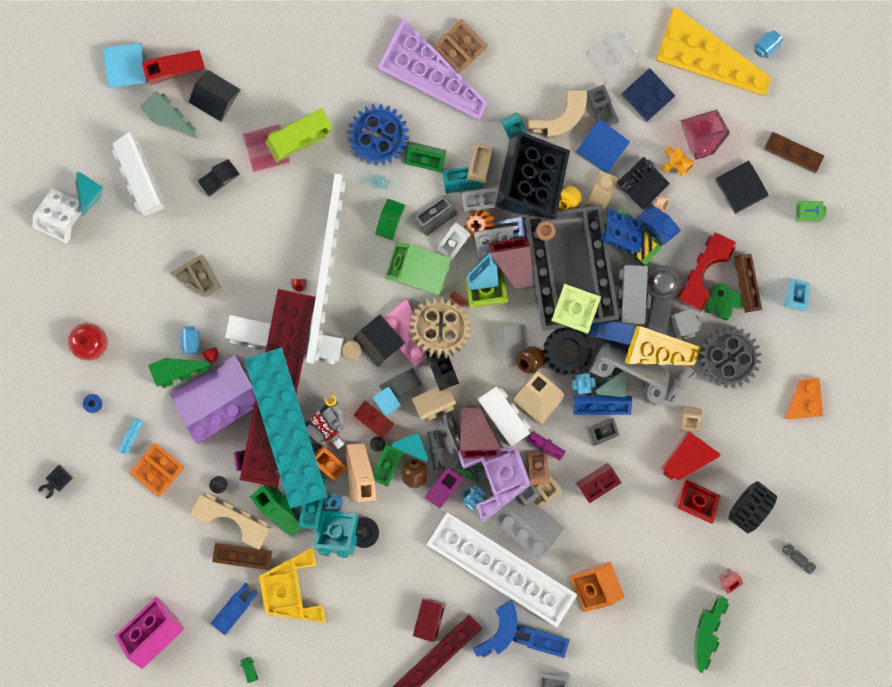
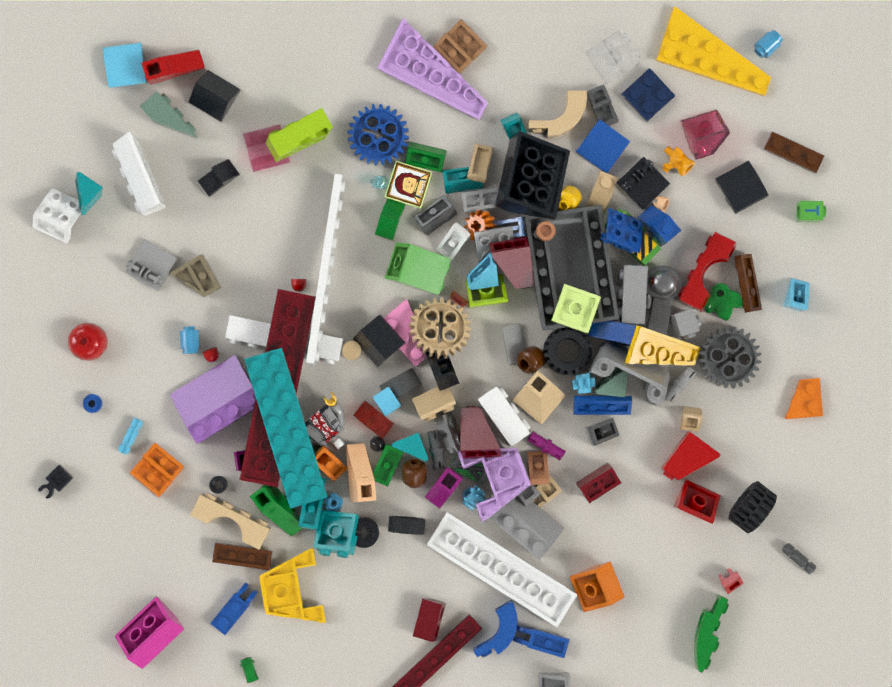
(150, 265): none -> light grey hinge
(169, 370): green slope -> none
(406, 525): none -> black tyre
(408, 184): none -> tile

